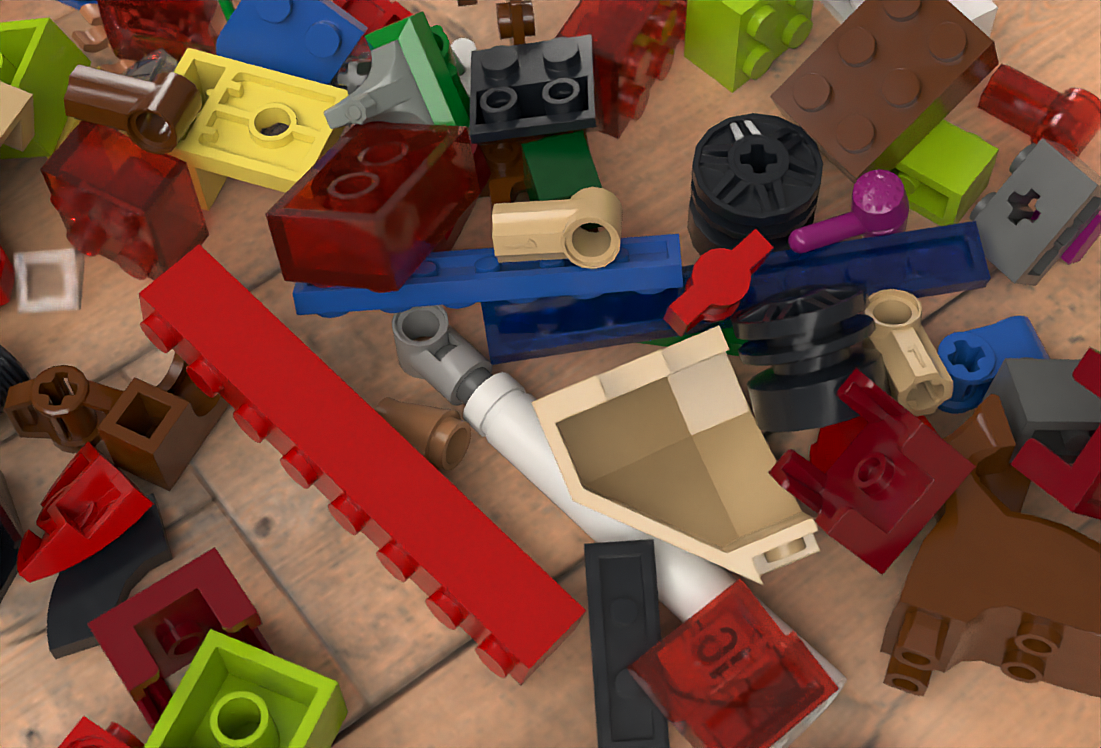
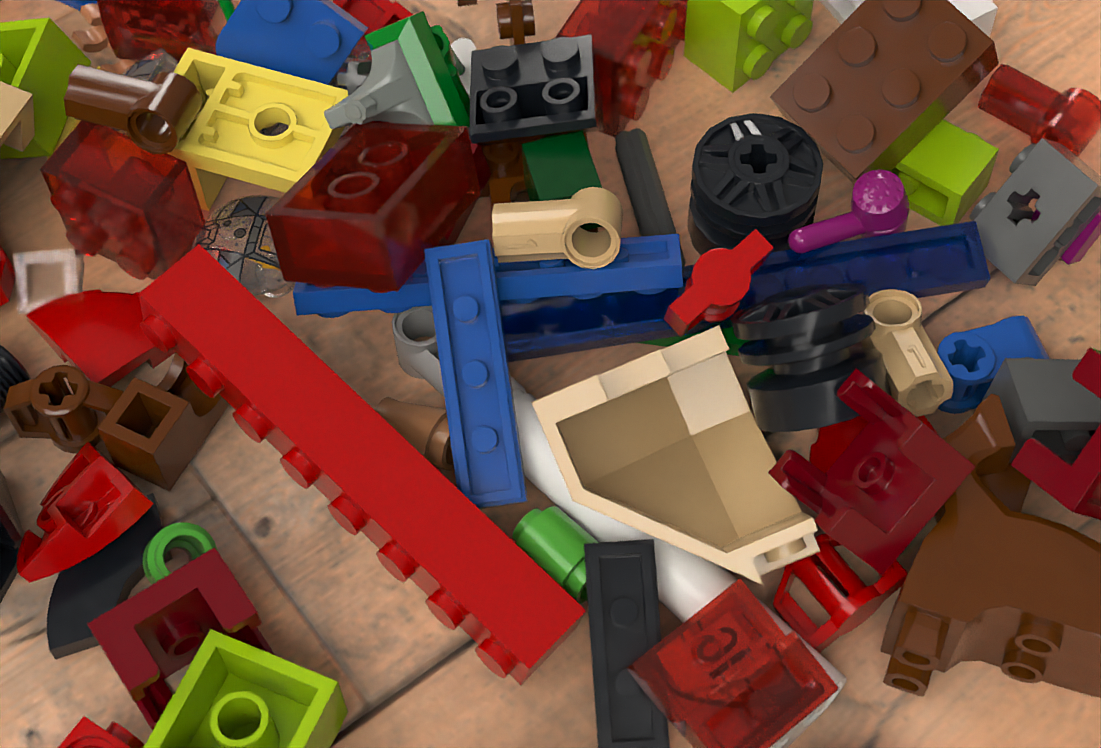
(97, 334): none -> red brick
(182, 536): none -> bright green brick
(243, 244): none -> dish
(476, 374): none -> blue tile
(556, 547): none -> bright green brick
(644, 184): none -> dark grey axle
(846, 612): none -> red piece

